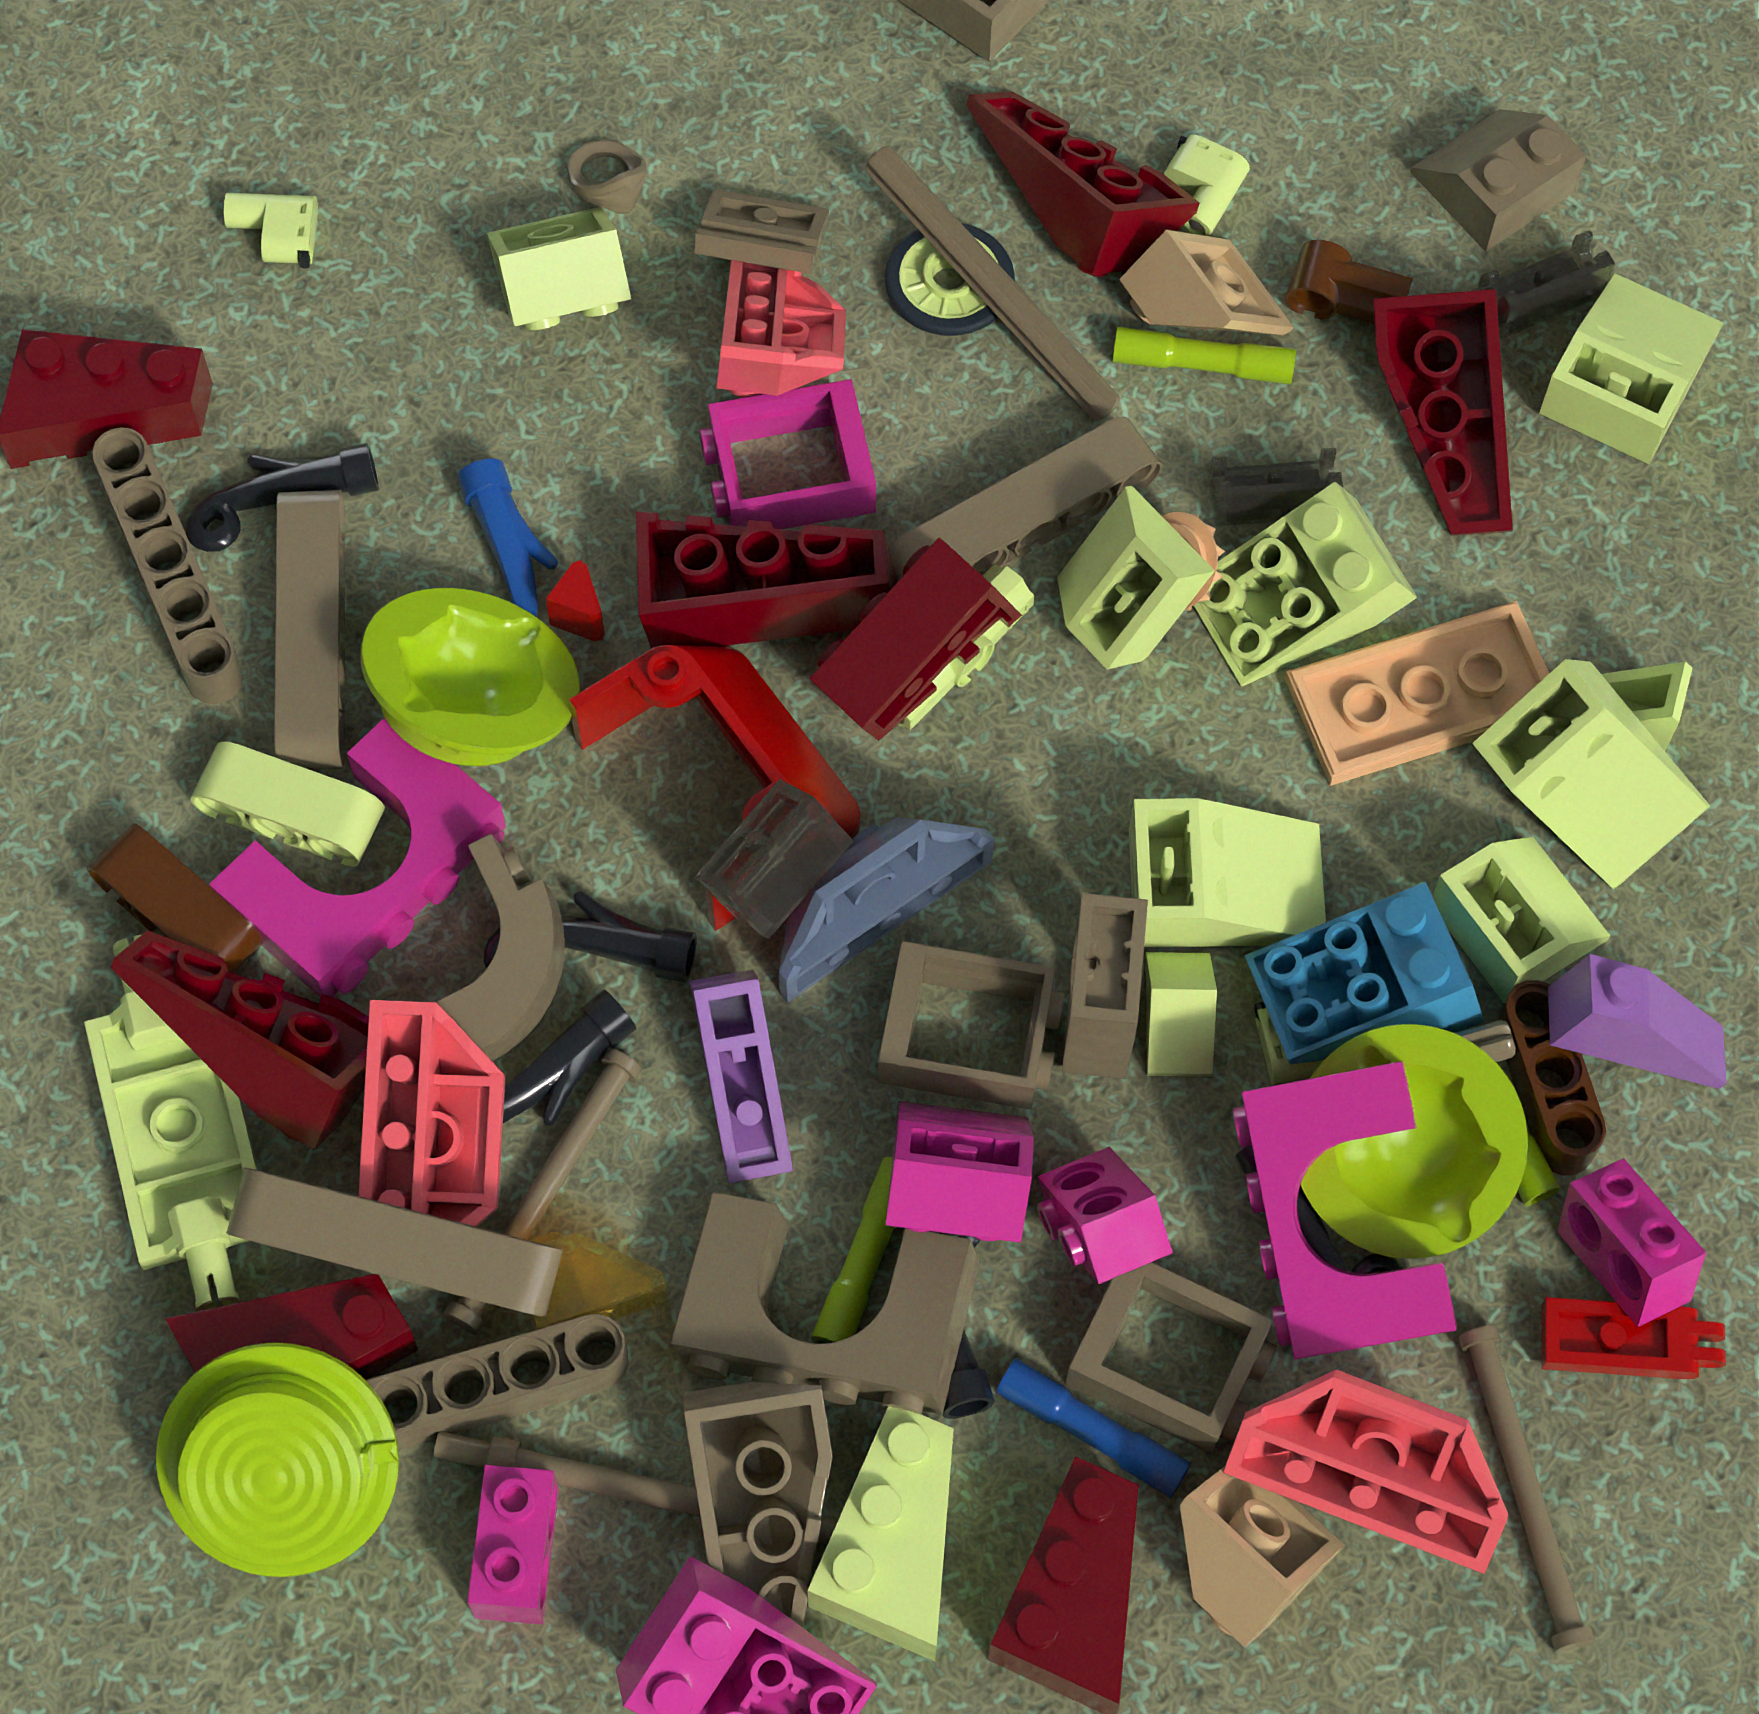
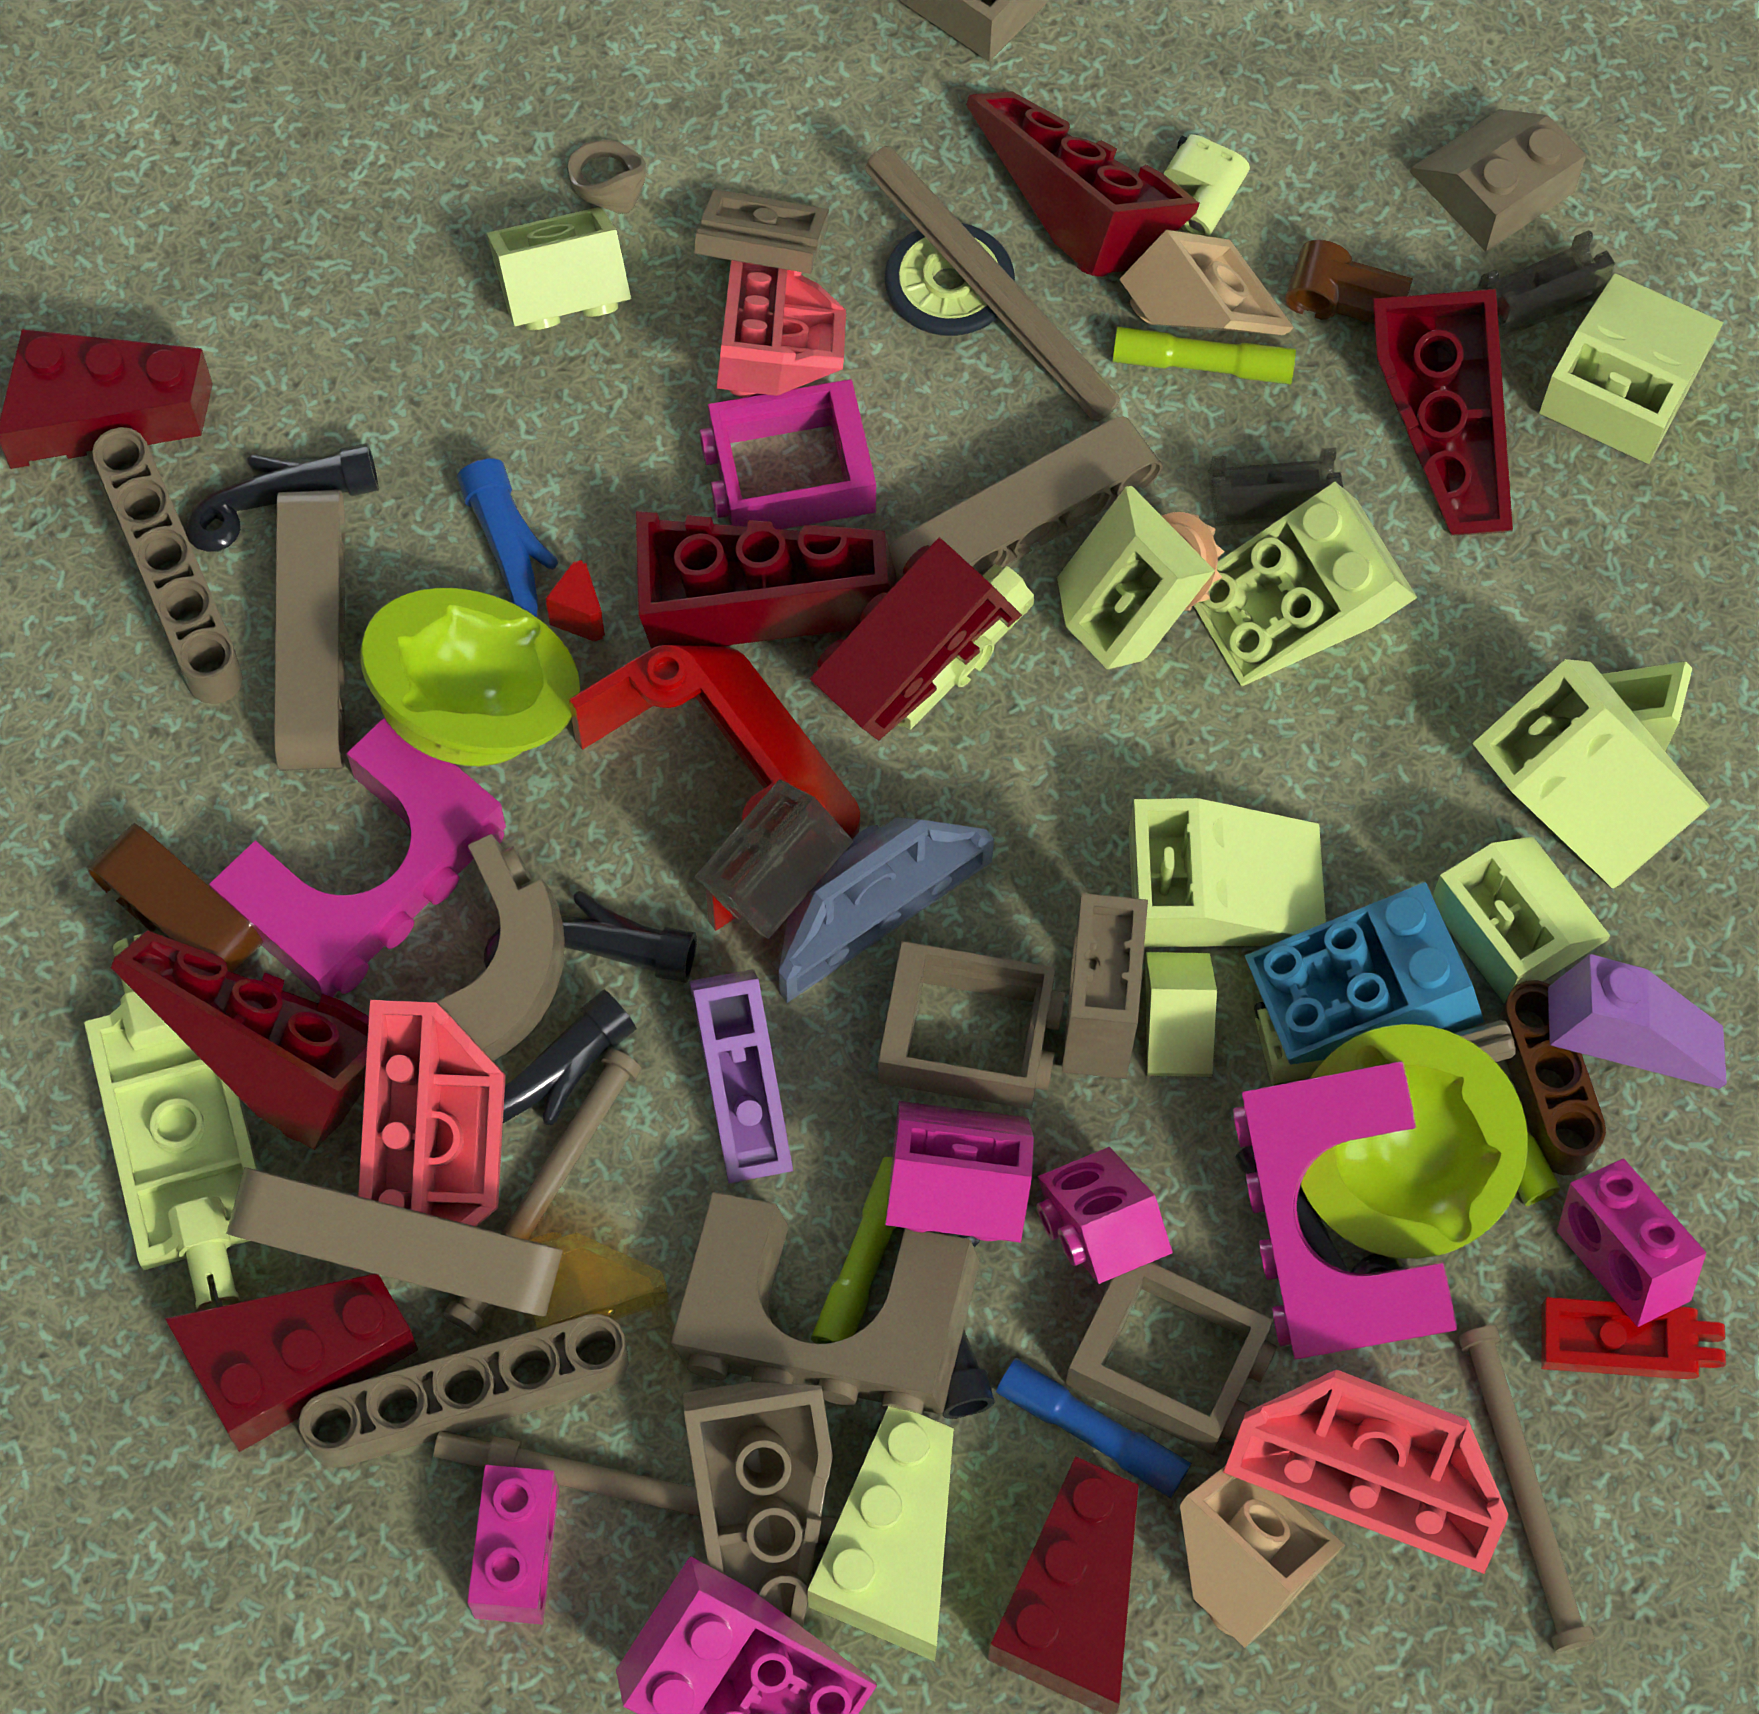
(277, 1459): lime piece -> none
(285, 222): yellowish green piece -> none
(288, 801): yellowish green beam -> none
(1416, 691): light nougat tile -> none

